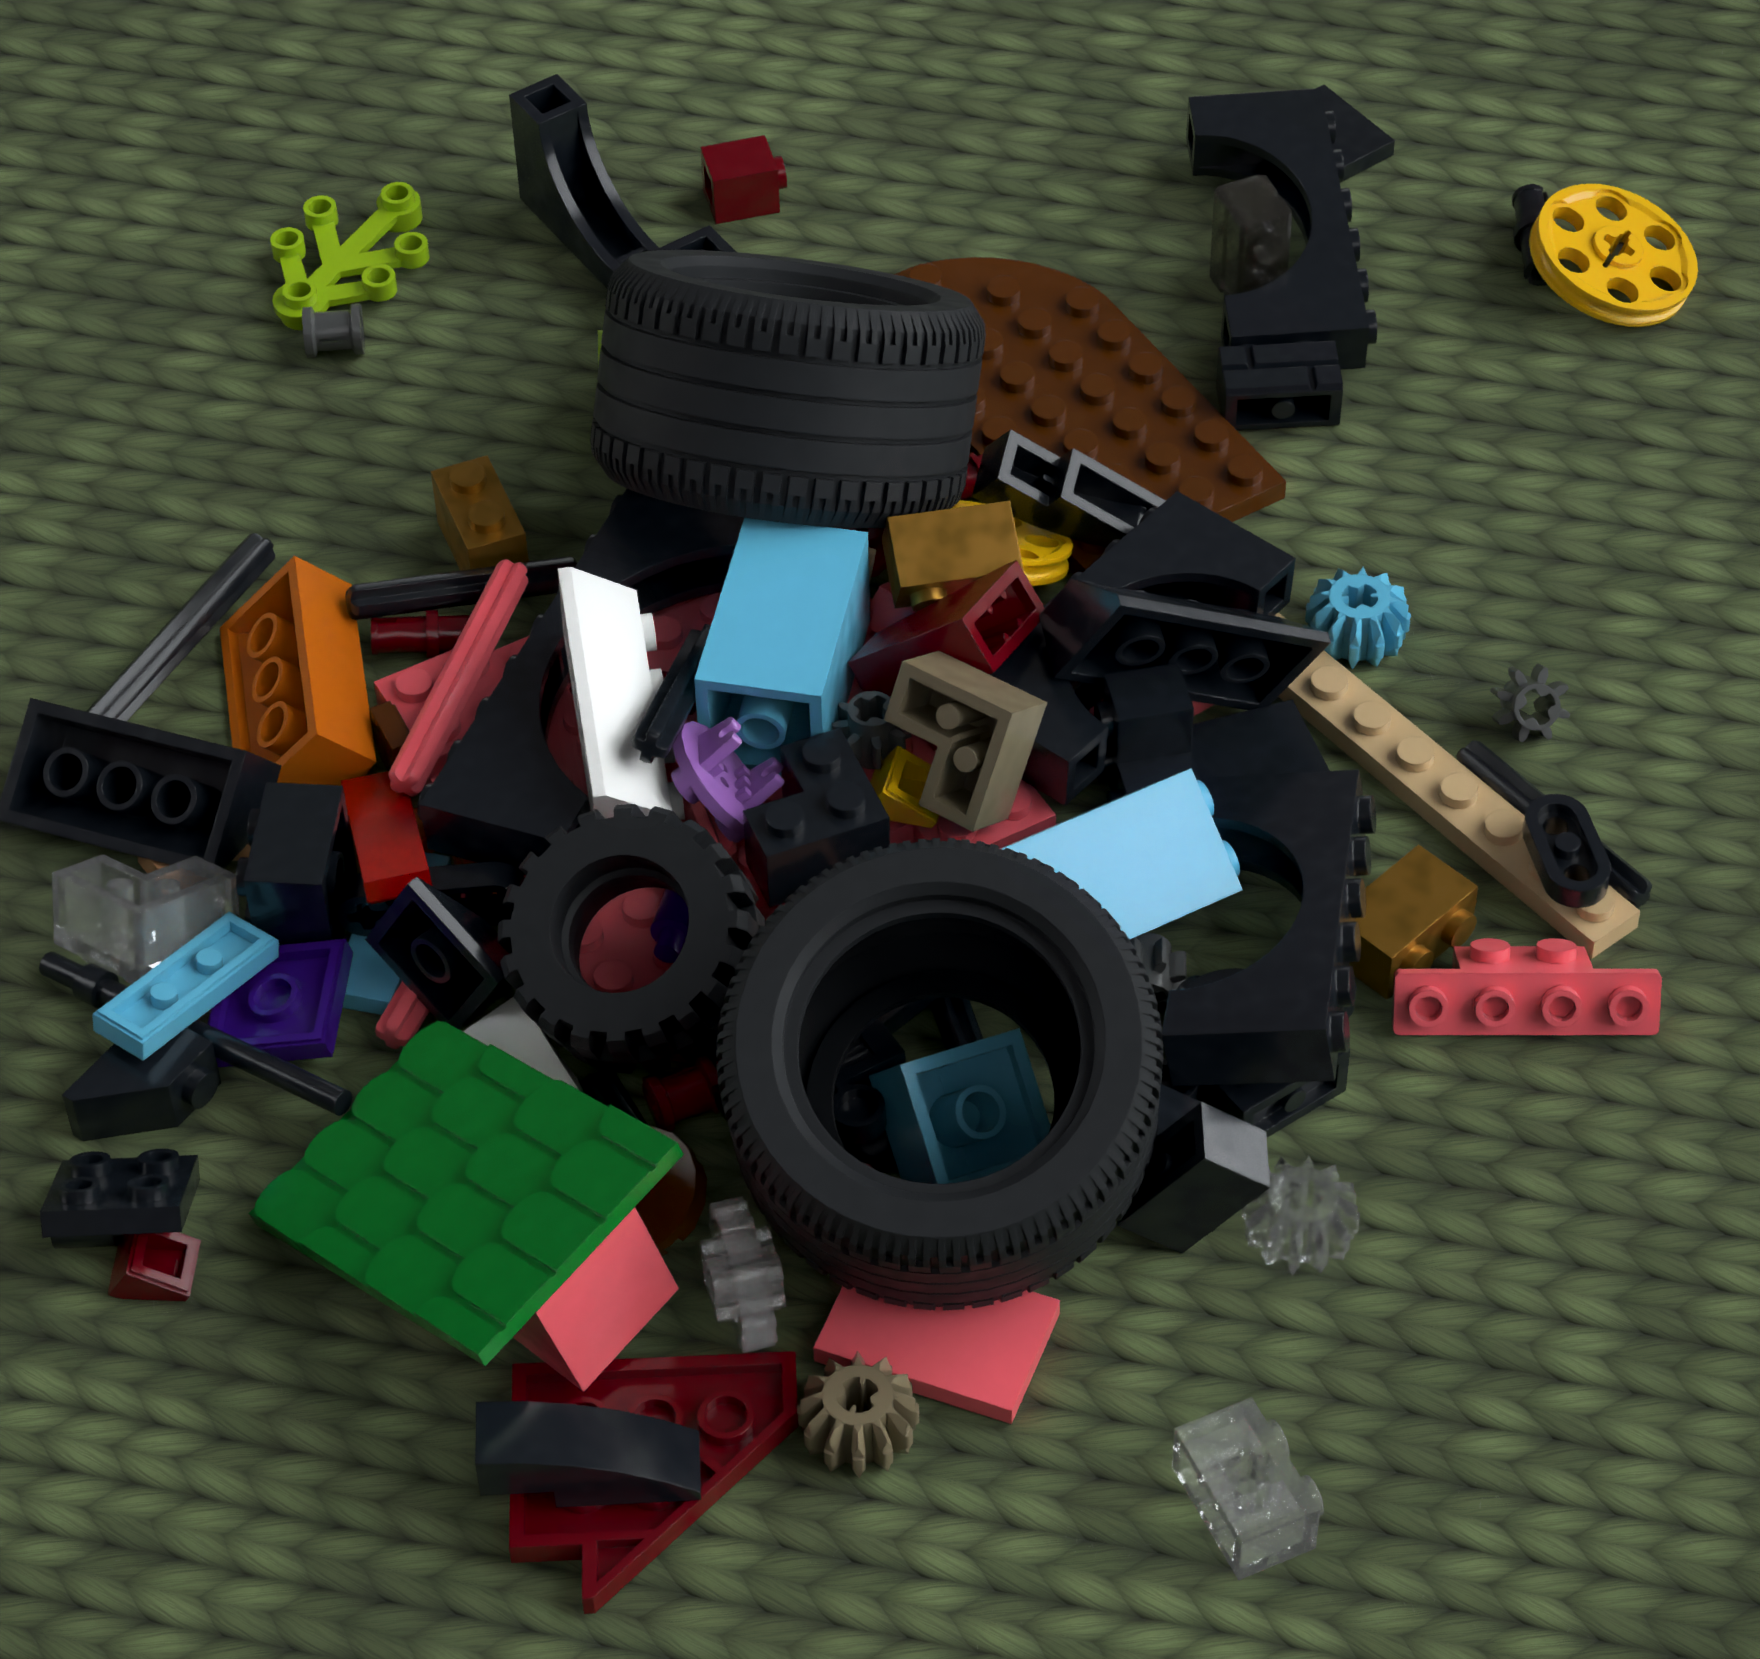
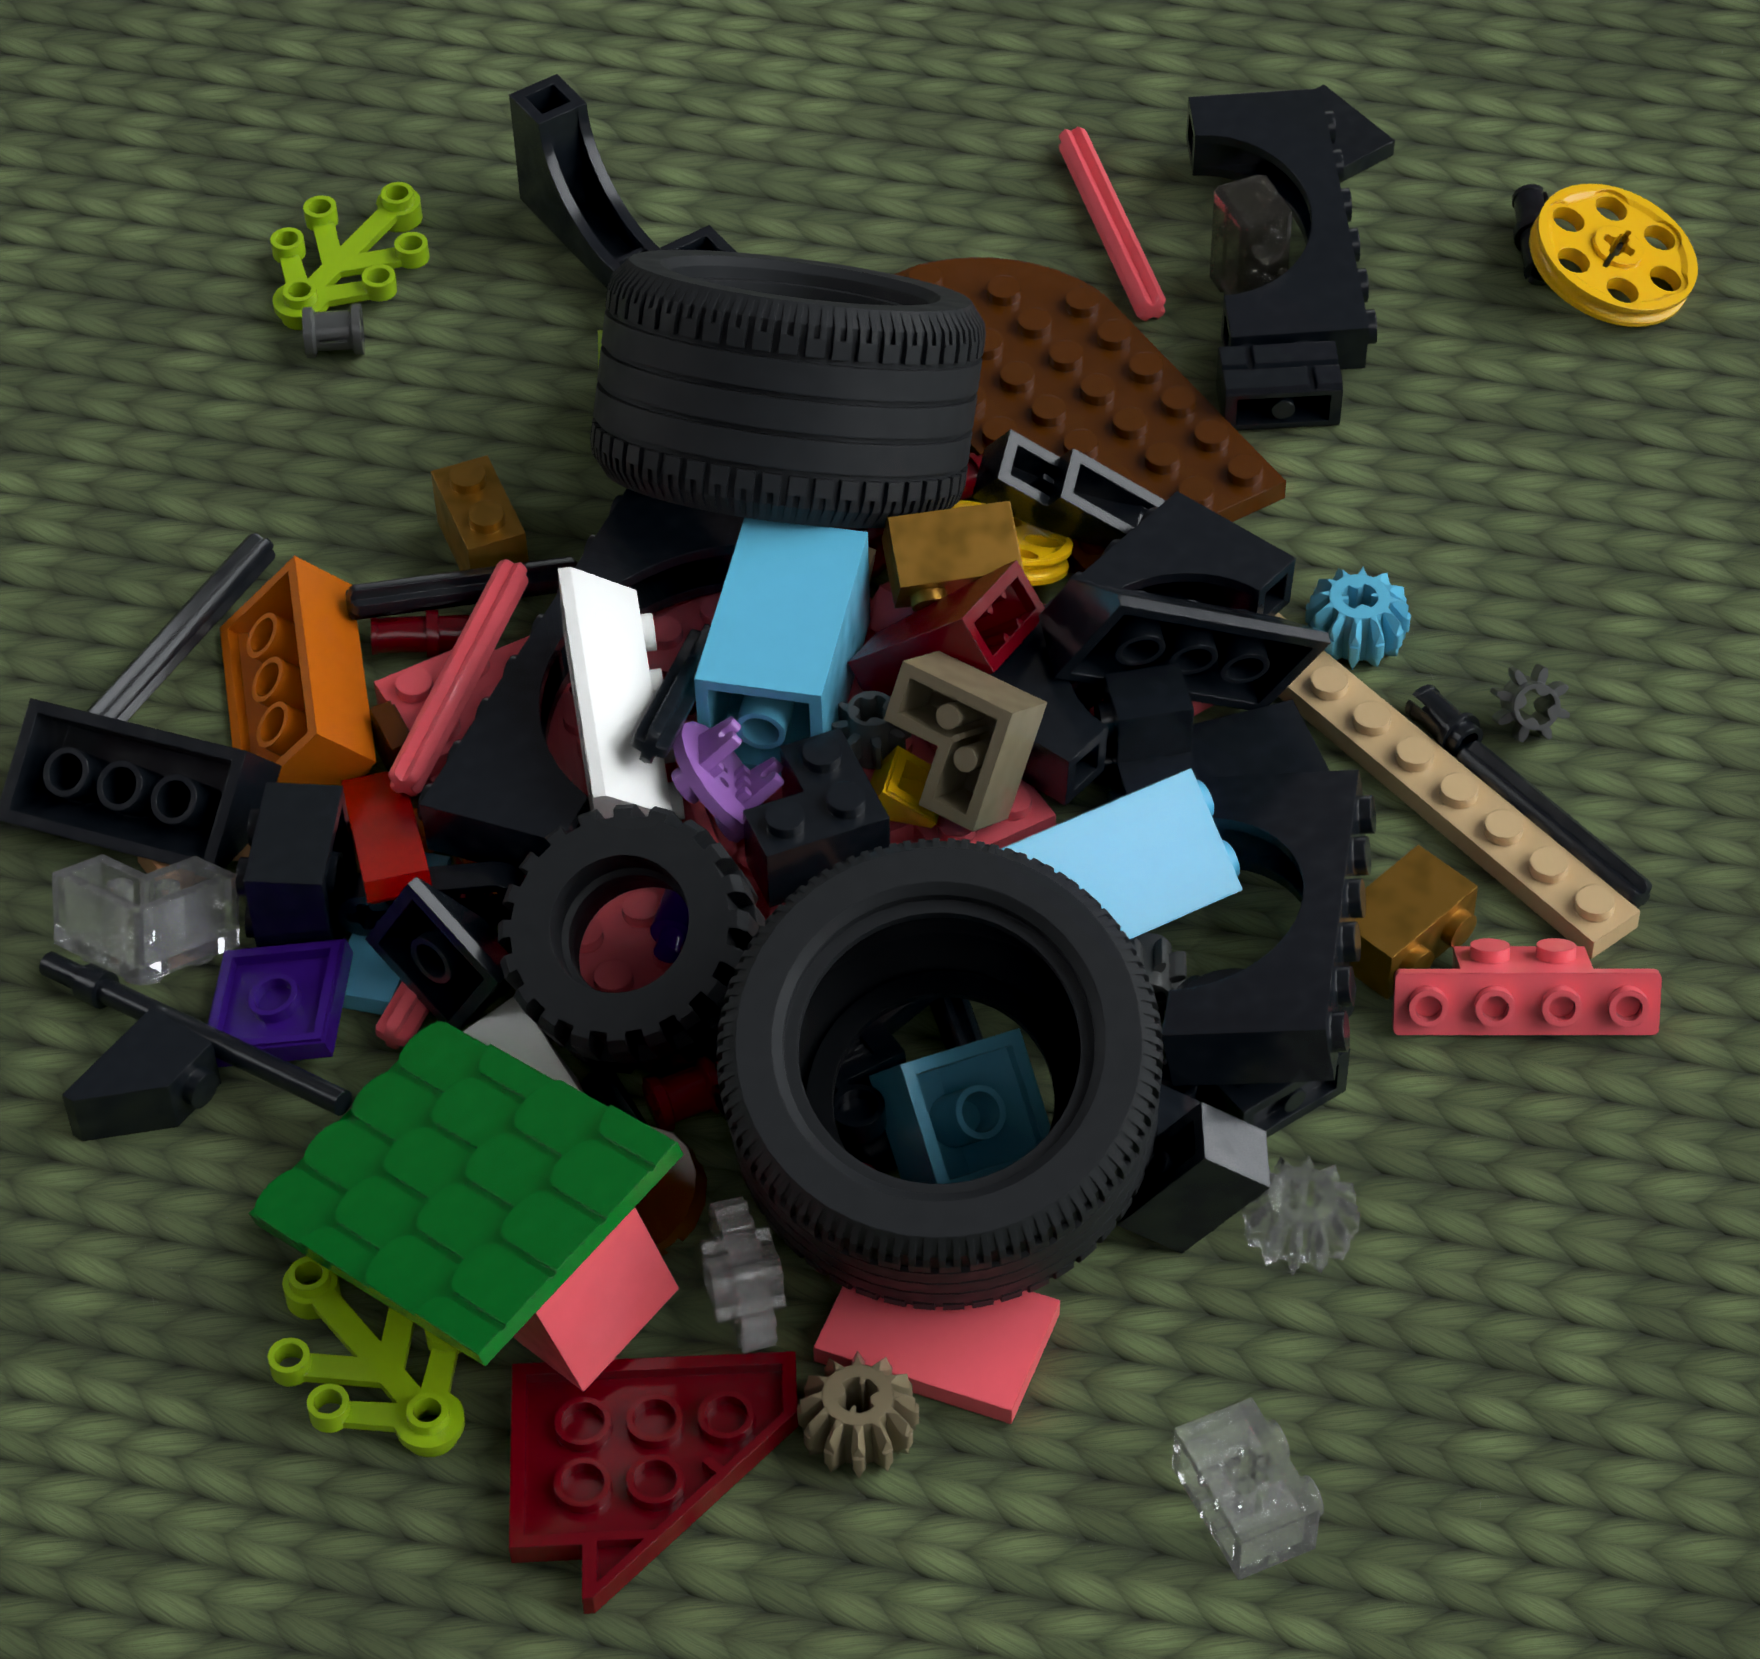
(105, 1197): black plate -> none
(154, 1267): dark red slope -> none
(185, 985): medium azure tile -> none
(372, 1365): none -> lime plant
(584, 1454): black slope -> none
(742, 179): dark red brick -> none
(1112, 224): none -> coral axle
(1443, 720): none -> black pin
(1573, 862): black plate -> none

